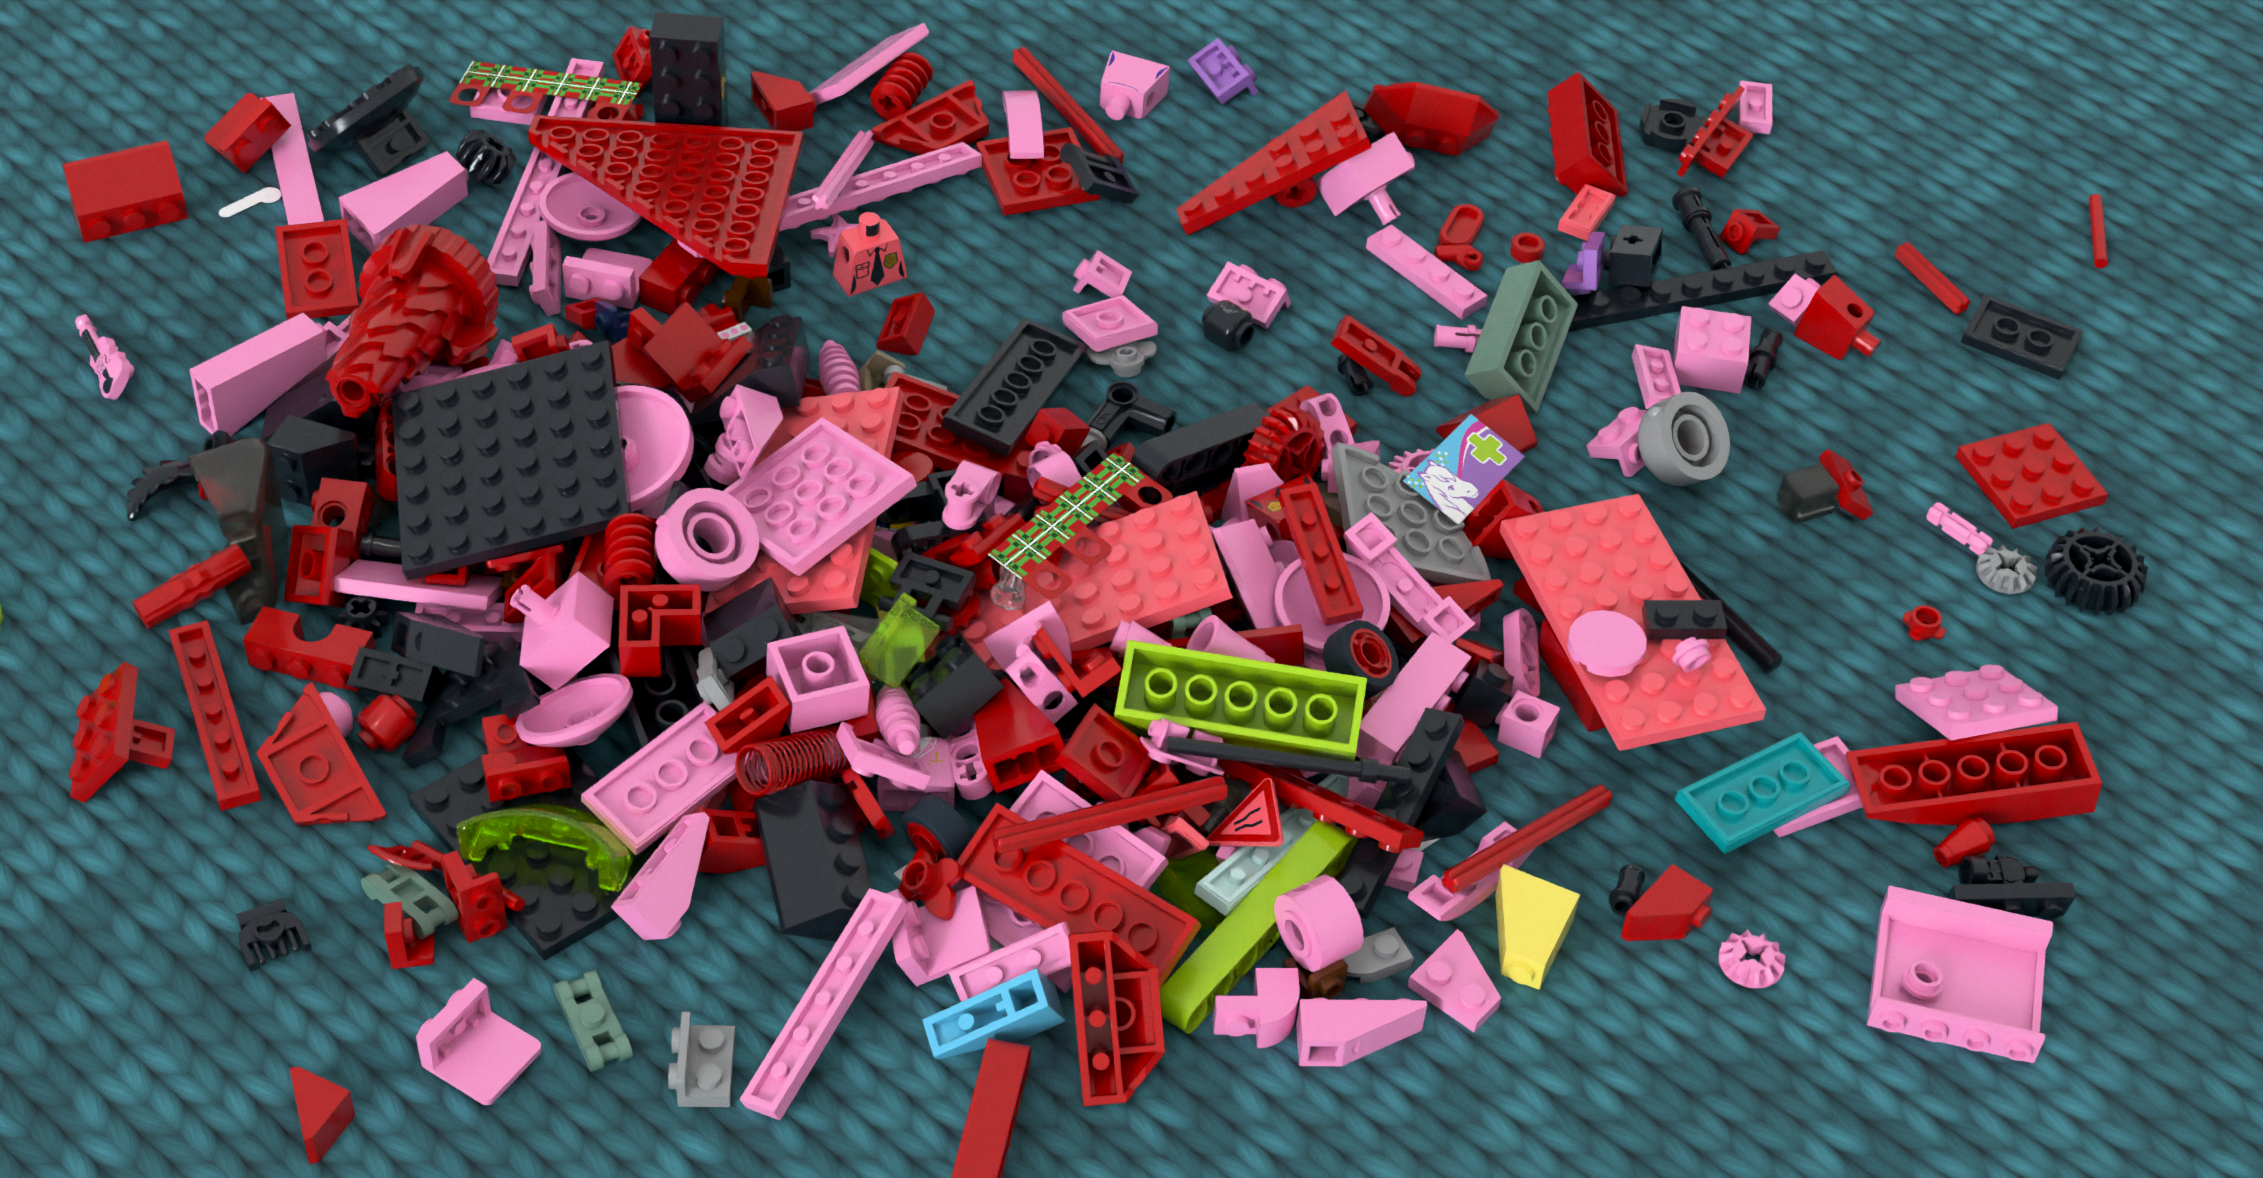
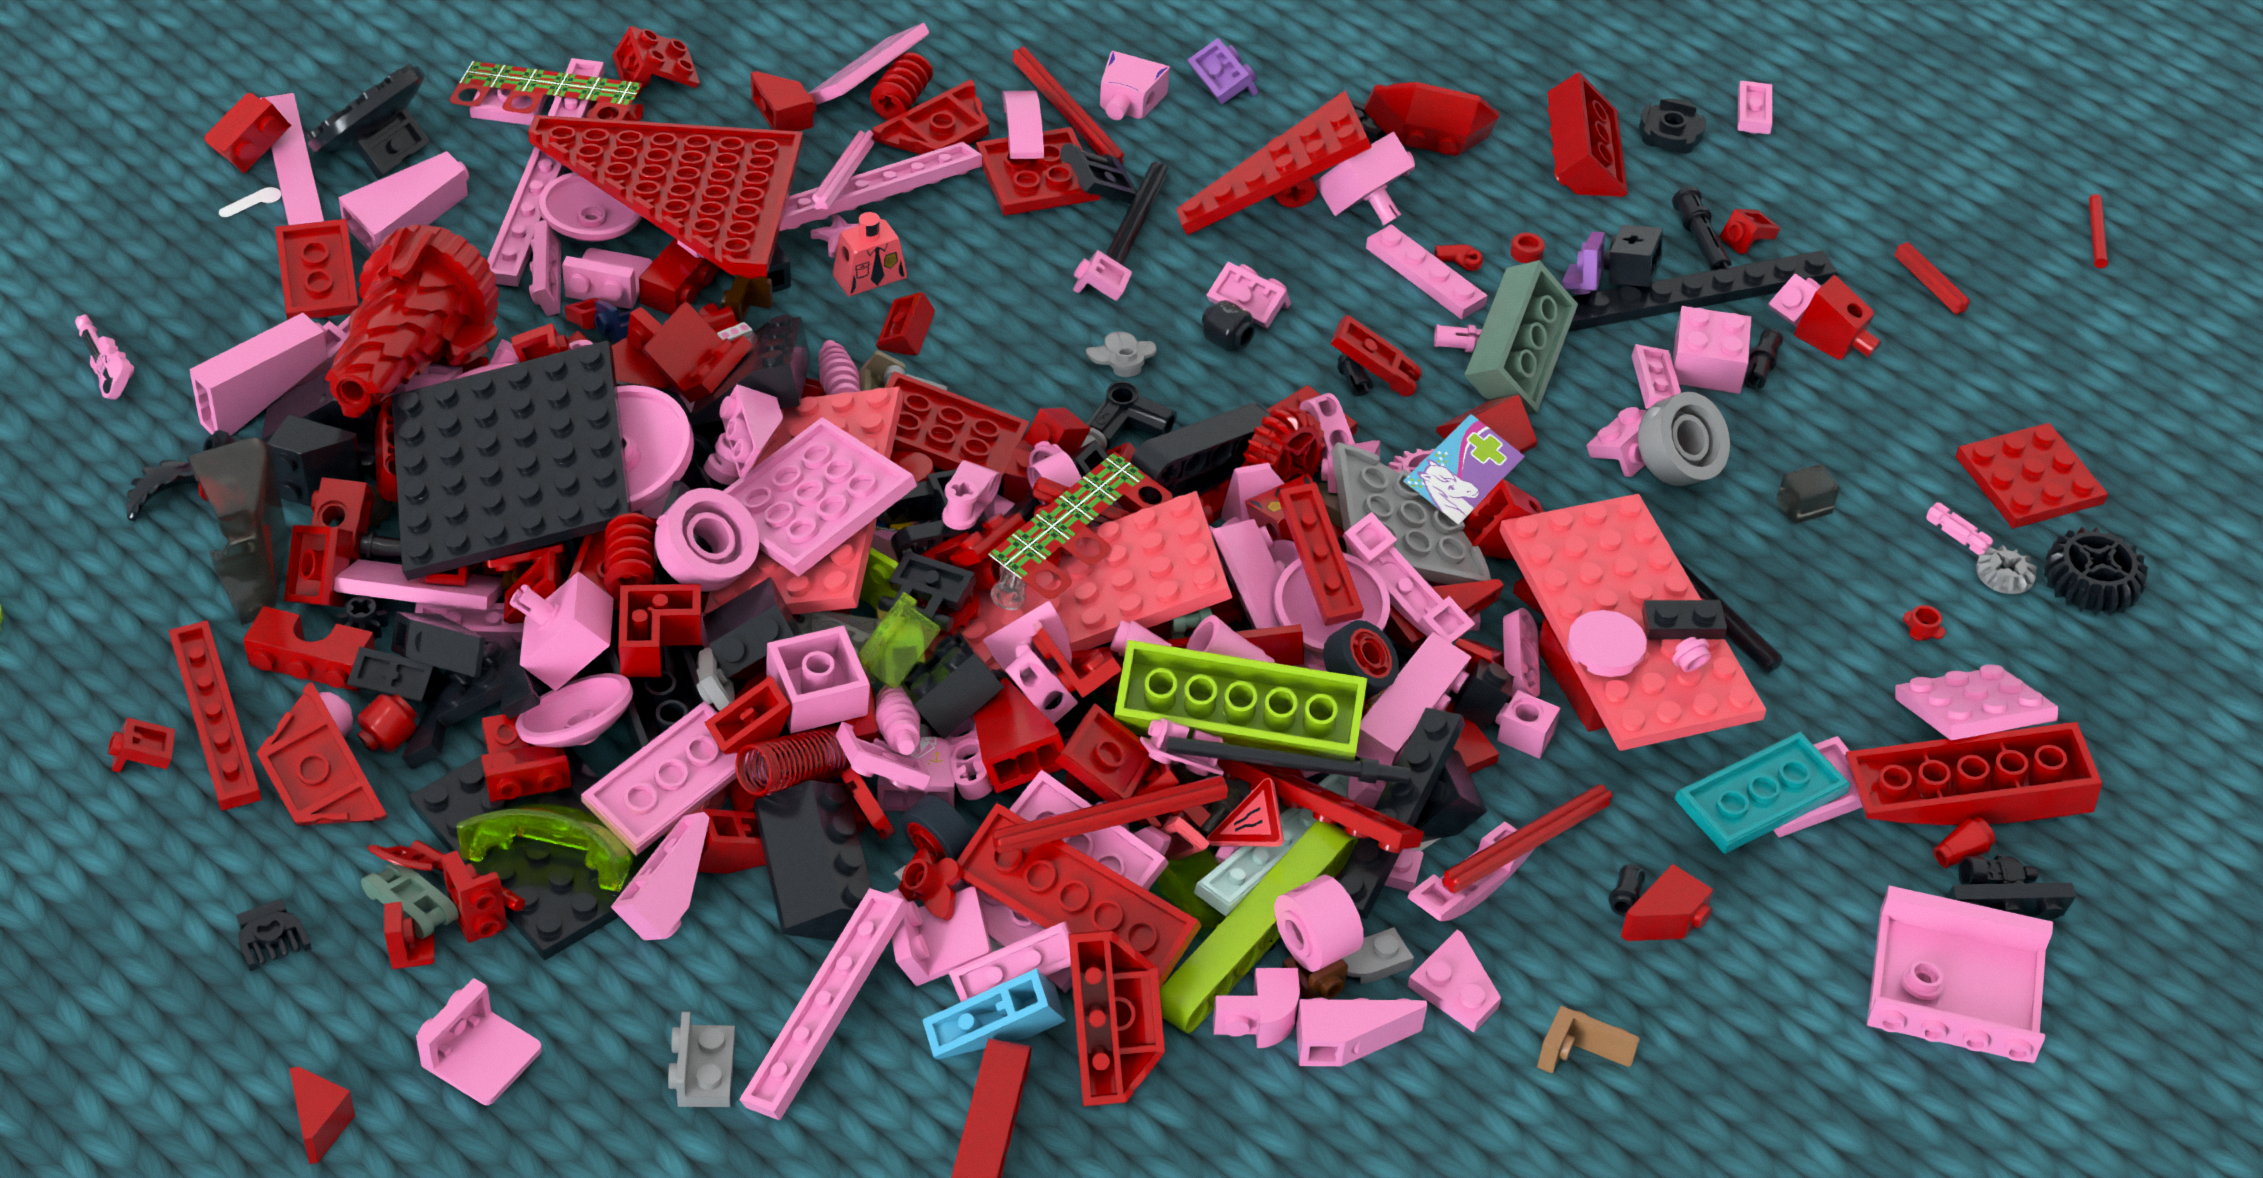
(103, 732): red plate -> none
(125, 191): red slope -> none
(191, 586): red axle -> none
(485, 156): black gear -> none
(592, 1021): sand green plate -> none
(689, 69): black brick -> none
(1014, 386): black plate -> none
(1109, 323): bright pink tile -> none
(1137, 212): none -> black axle
(1462, 225): red tile -> none
(1531, 924): light yellow slope -> none
(1579, 1029): none -> medium nougat bracket
(1586, 212): coral plate -> none
(1718, 144): red bracket -> none
(1750, 972): bright pink gear -> none
(1851, 494): red plate -> none
(2022, 337): black tile -> none

